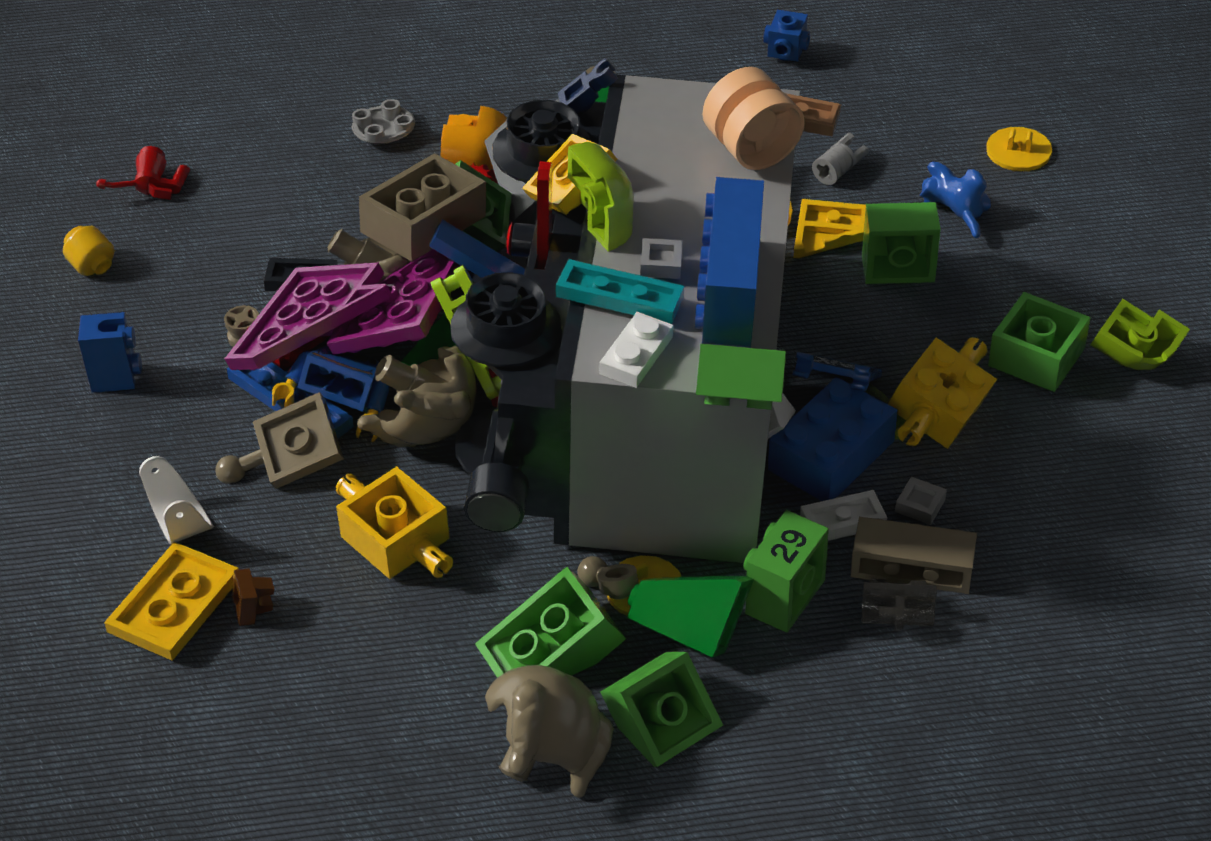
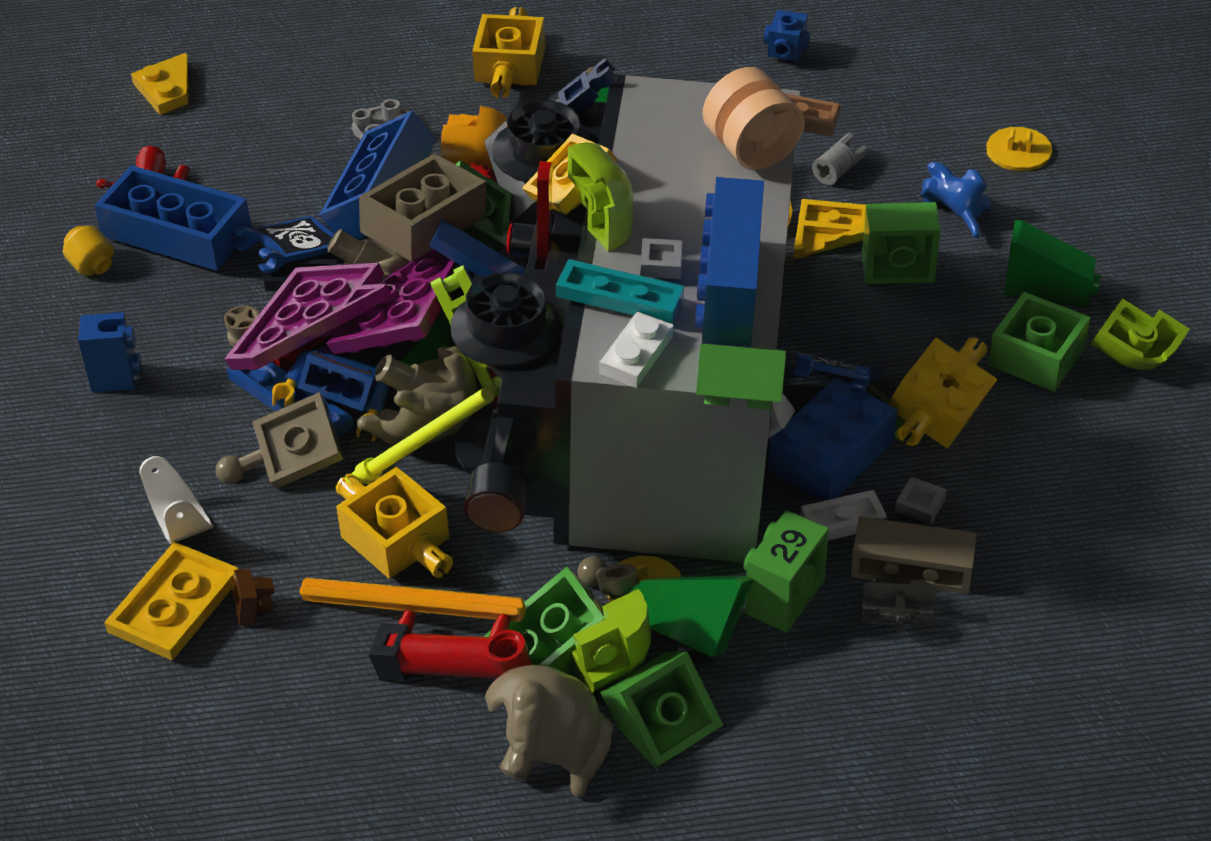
(164, 83): none -> yellow wing
(172, 217): none -> blue brick
(285, 241): none -> flag
(372, 468): none -> neon yellow bar
(377, 158): none -> blue brick
(401, 653): none -> red piece
(412, 599): none -> light orange axle
(508, 50): none -> yellow brick
(615, 644): none -> lime brick
(1049, 268): none -> green slope

